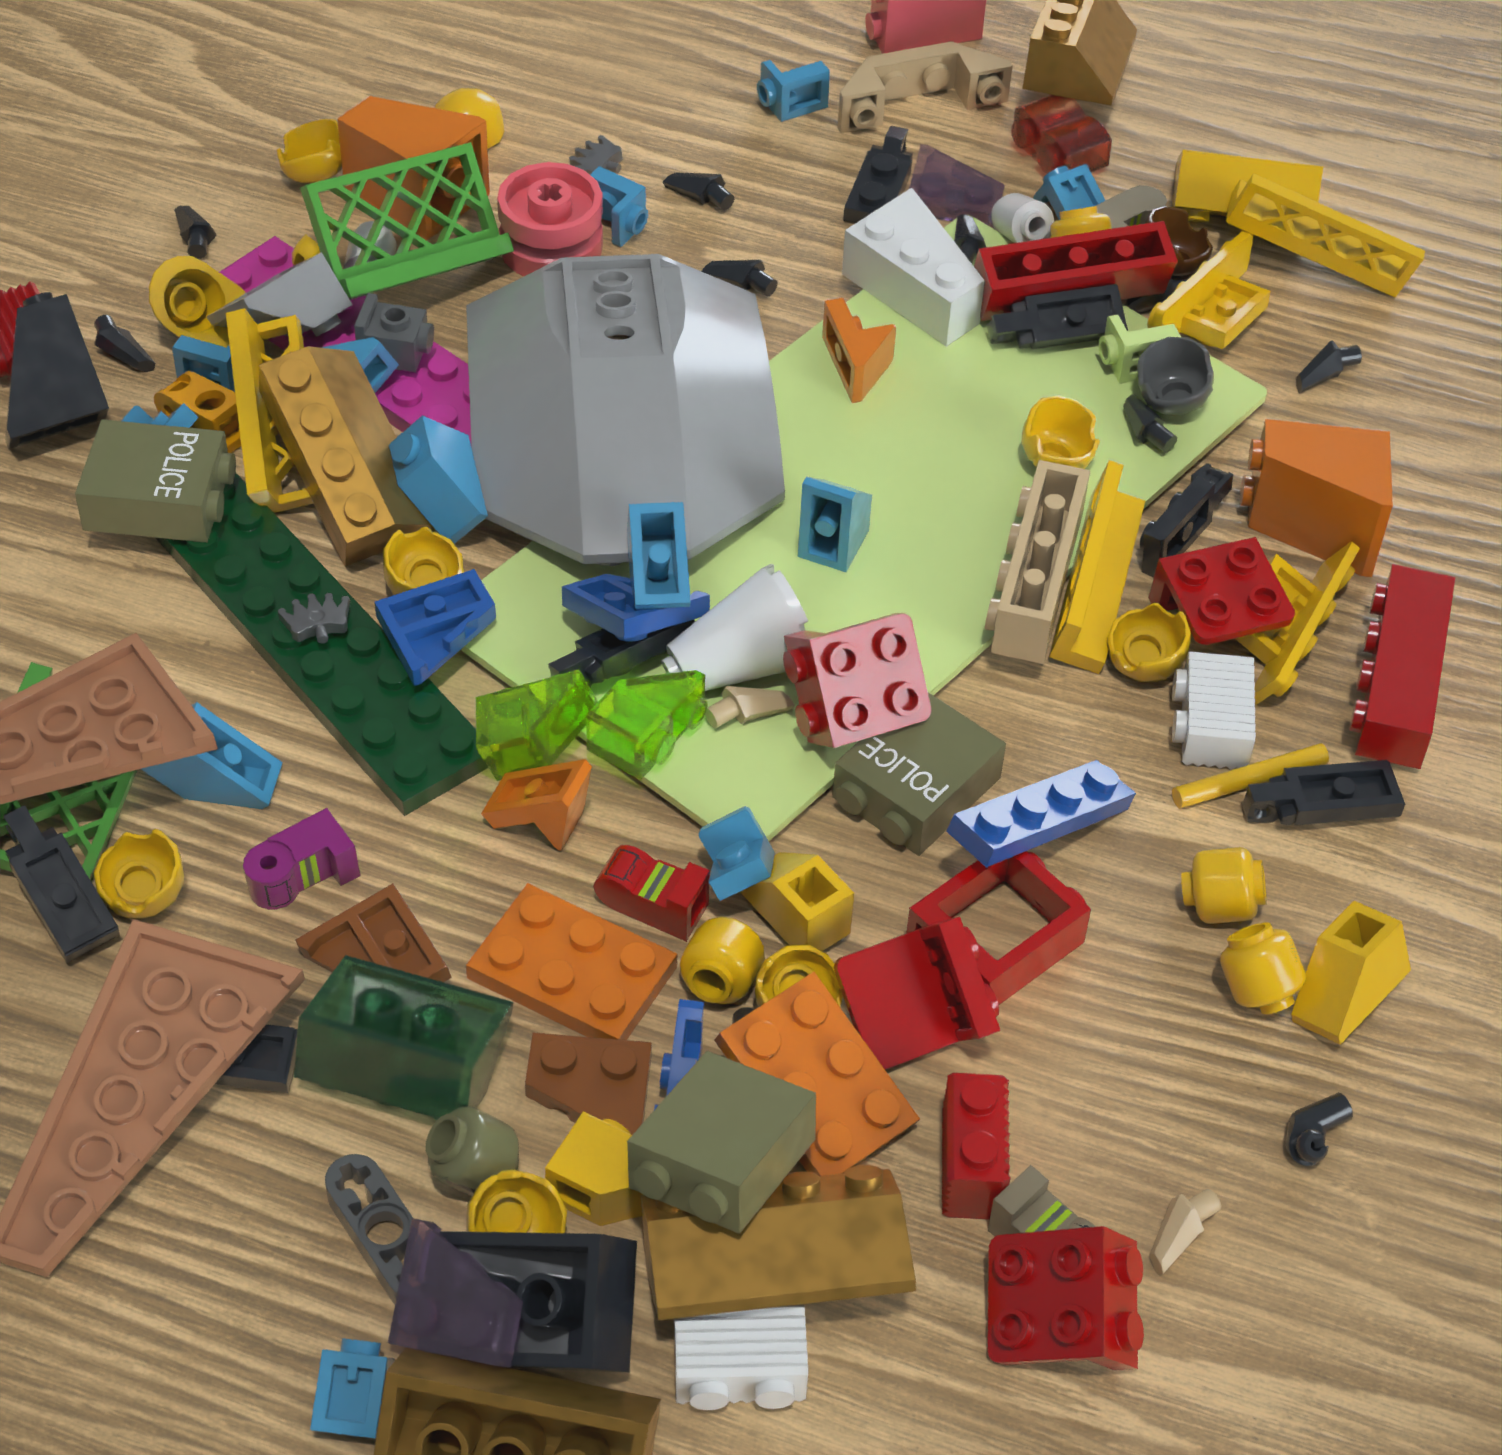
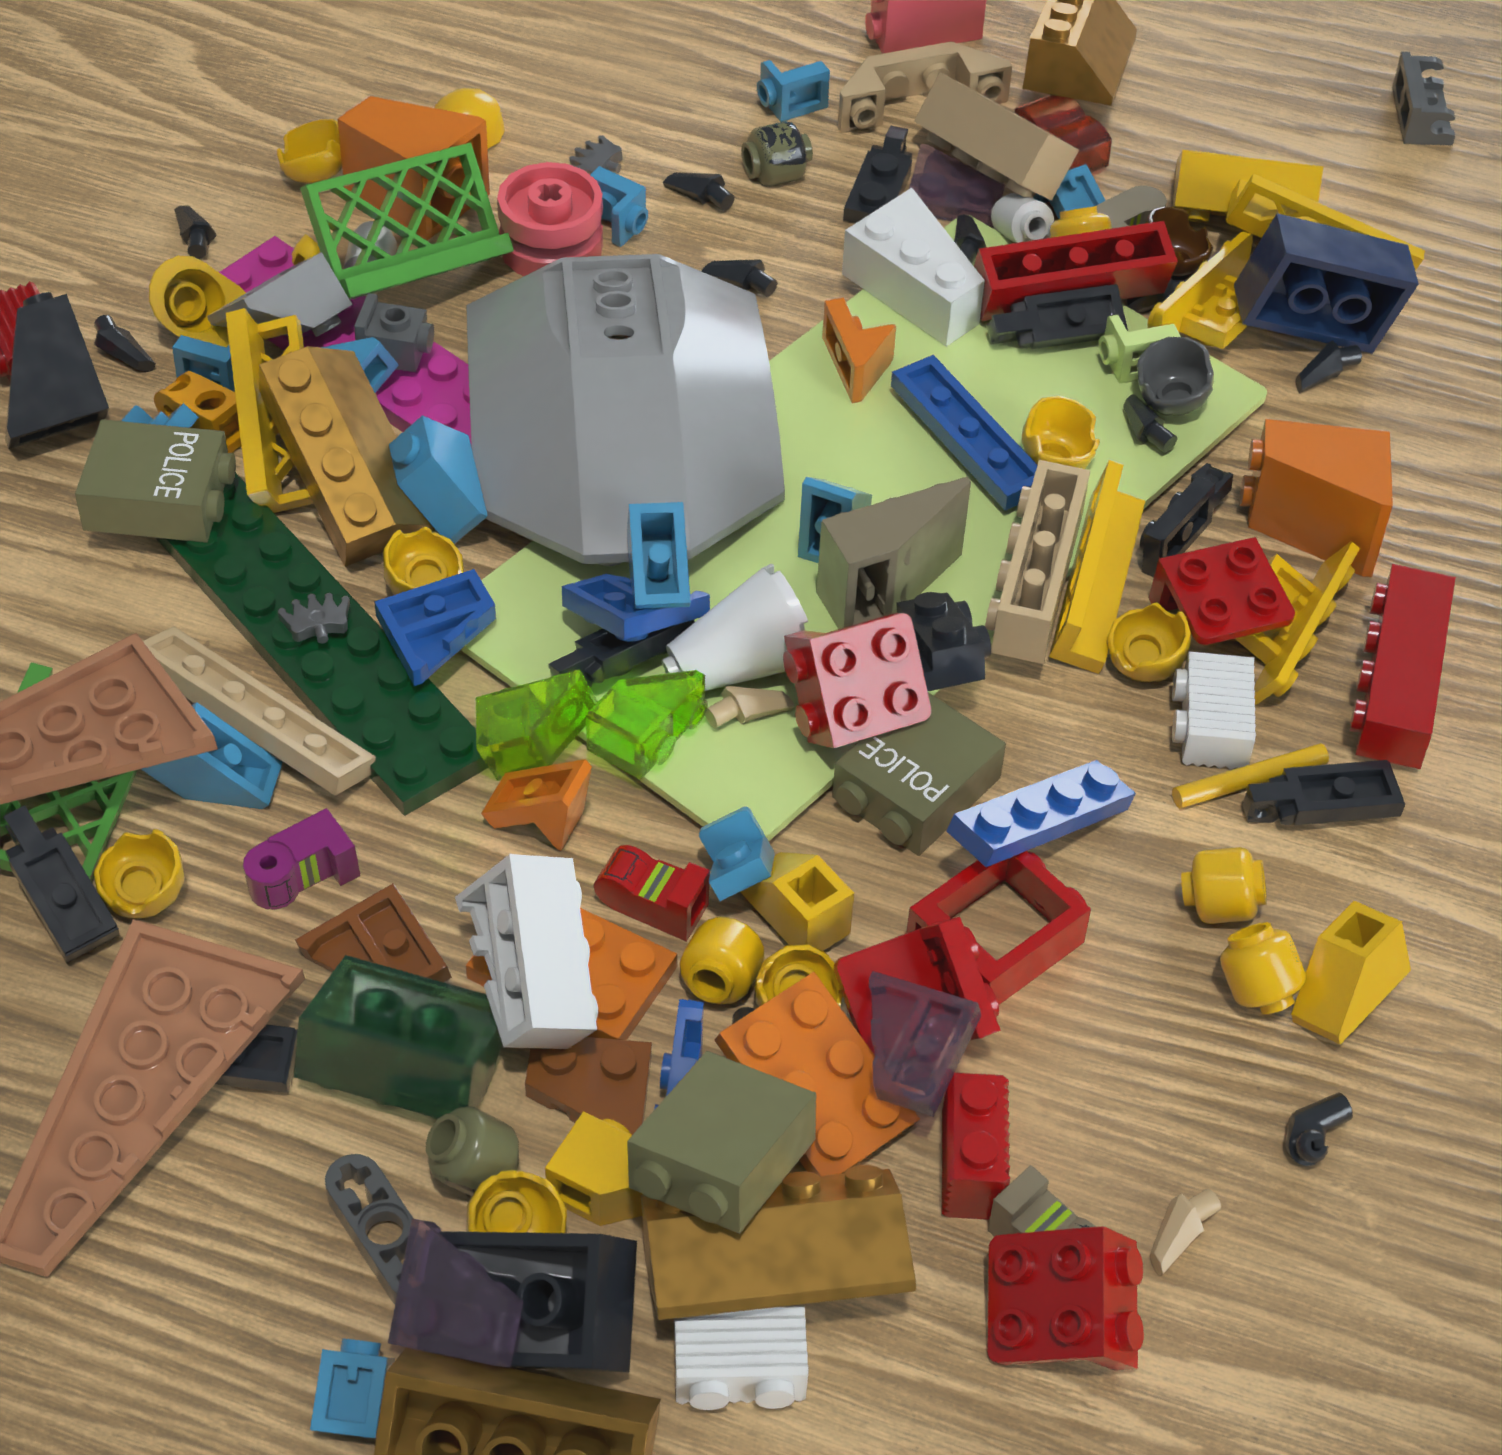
(261, 713): none -> tan plate
(534, 951): none -> white wedge
(776, 154): none -> olive head
(889, 551): none -> dark tan slope
(917, 1041): none -> wing
(947, 642): none -> black plate
(966, 429): none -> blue plate
(996, 137): none -> tan brick
(1325, 283): none -> dark blue brick
(1422, 102): none -> dark grey hinge

